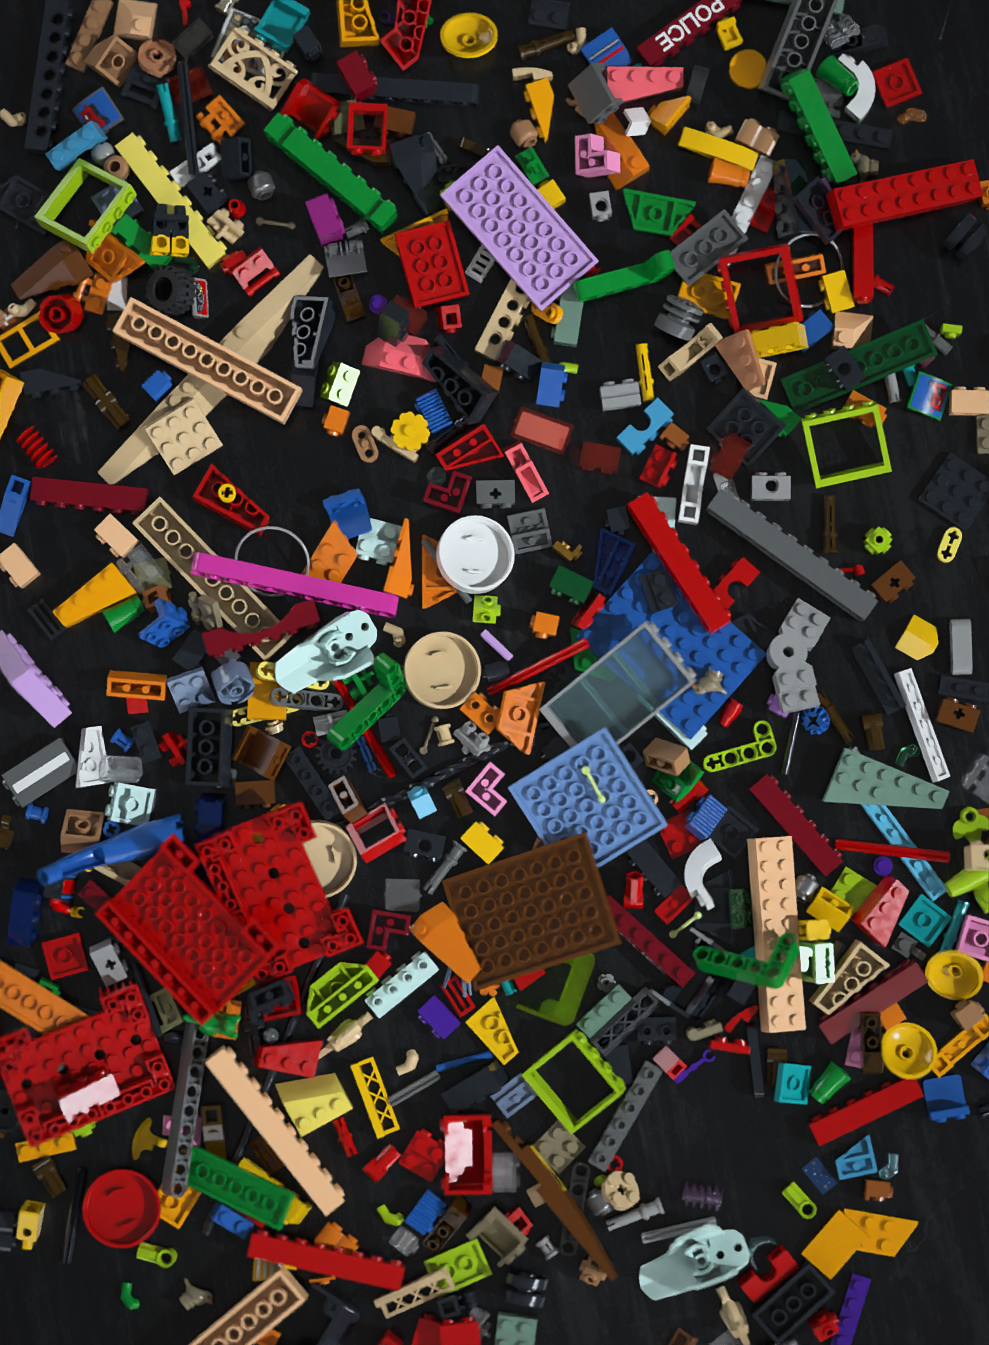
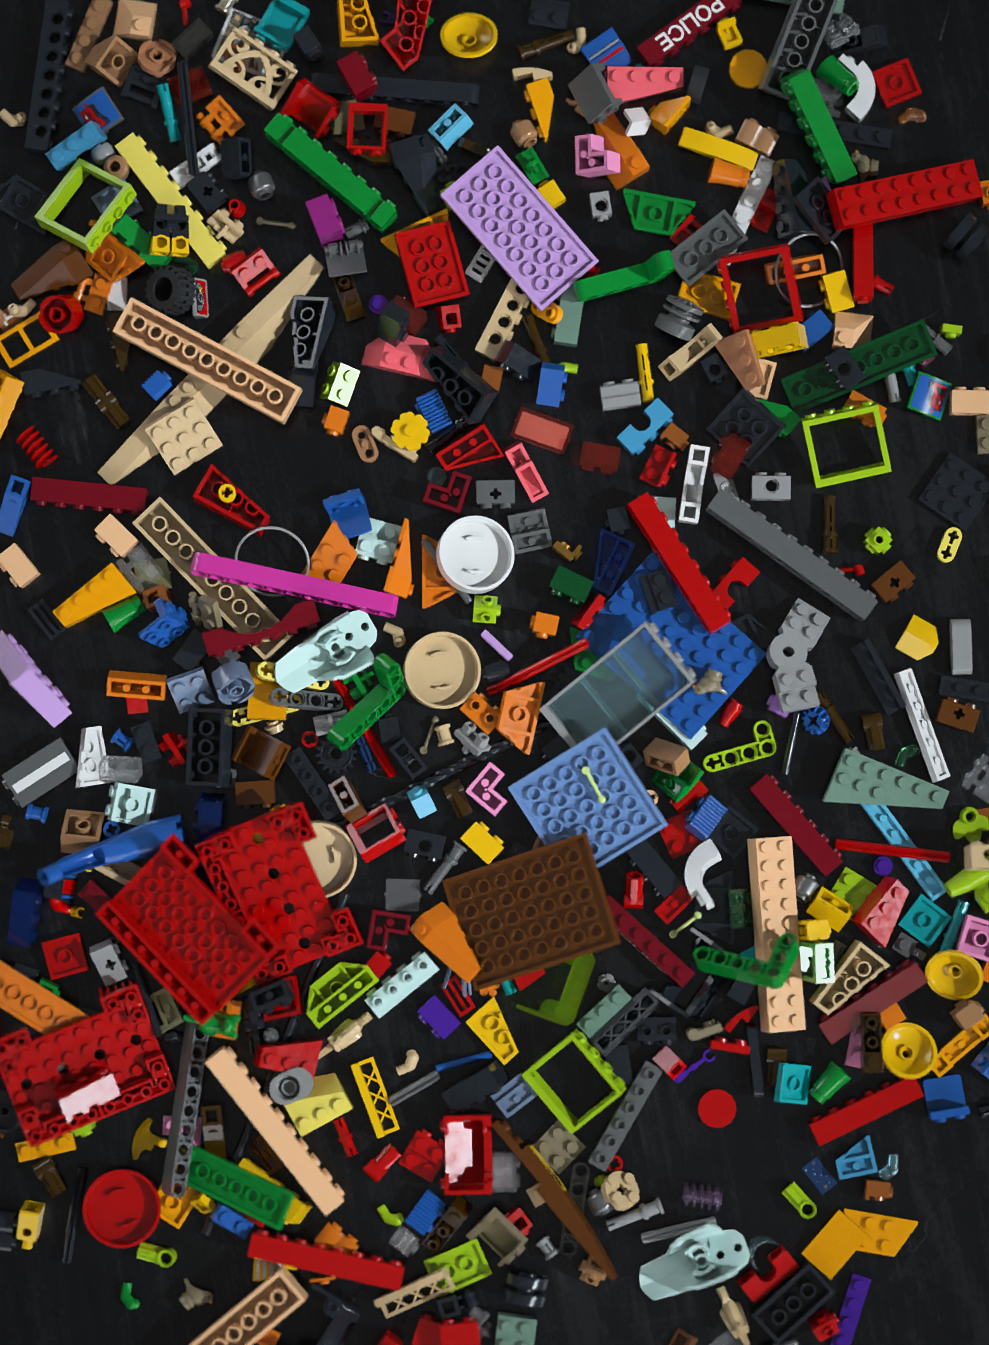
(203, 1203): none -> yellow tile
(291, 1086): none -> light grey piece
(450, 126): none -> medium azure brick
(716, 1108): none -> red tile

